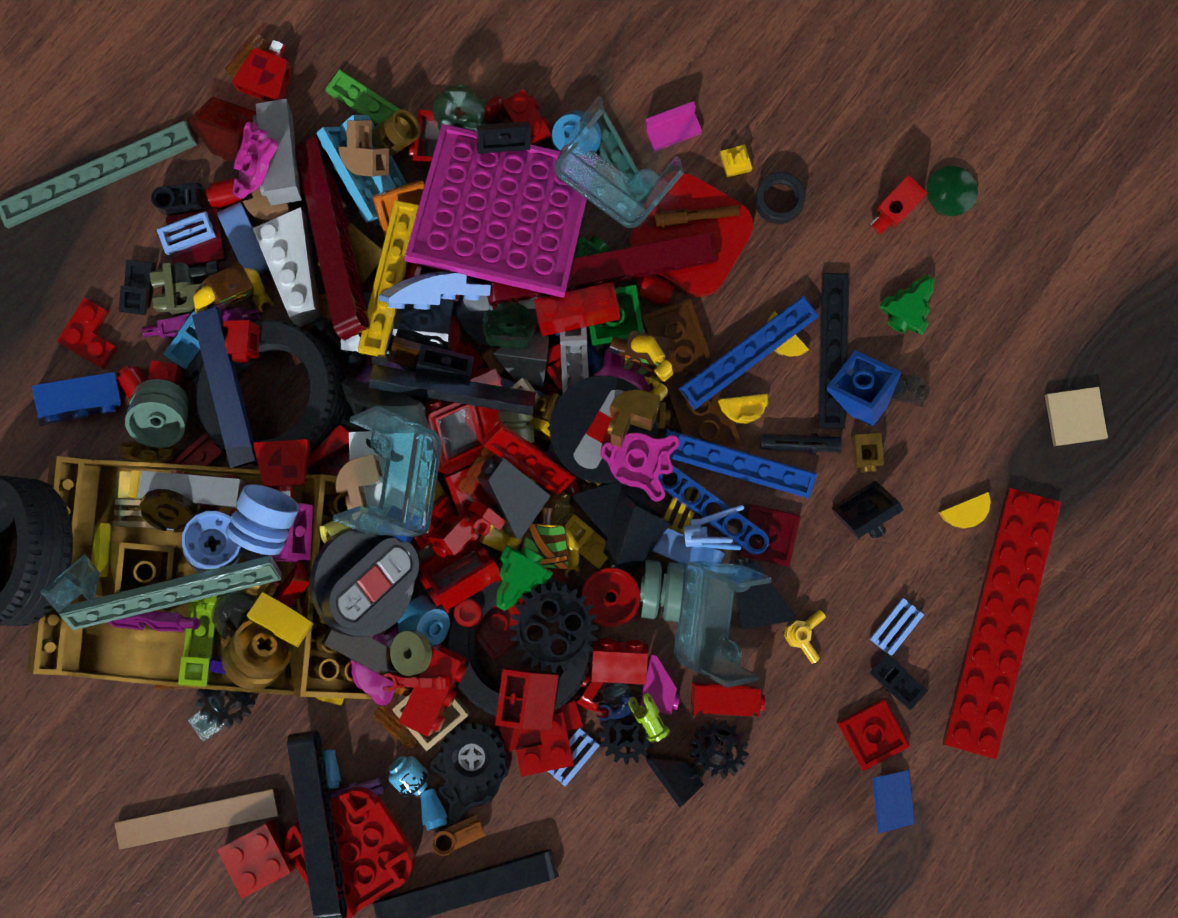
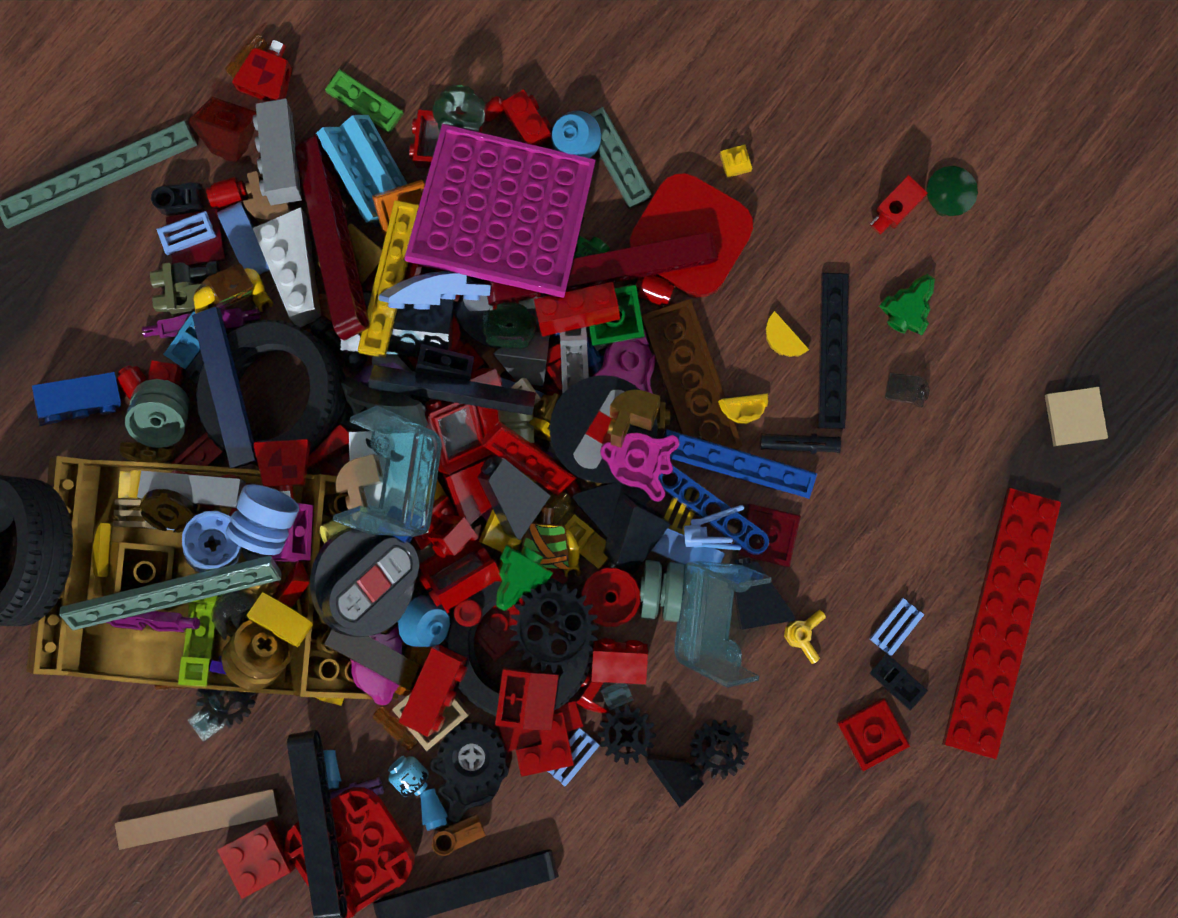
(76, 580): clear light blue slope -> none
(81, 334): red plate -> none
(137, 287): black slope -> none
(242, 340): red brick -> none
(253, 159): dark pink tile -> none
(359, 154): medium nougat brick -> none
(396, 131): pearl gold wheel -> none
(400, 681): red piece -> none
(404, 352): reddish brown tile -> none
(420, 648): olive piece -> none
(468, 485): clear orange axle -> none
(485, 517): red tile -> none
(503, 137): black tile -> none
(605, 186): clear light blue windscreen -> none
(620, 711): dark blue arm -> none
(646, 356): torso -> none
(649, 718): lime piece -> none
(660, 687): dark pink slope -> none
(672, 126): dark pink panel -> none
(682, 216): reddish brown pin -> none
(726, 701): red window -> none
(748, 352): blue tile -> none
(782, 178): black tyre -> none
(864, 387): blue slope -> none
(868, 510): black tile -> none
(873, 444): pearl gold brick -> none
(893, 801): blue piece -> none
(968, 513): yellow tile -> none

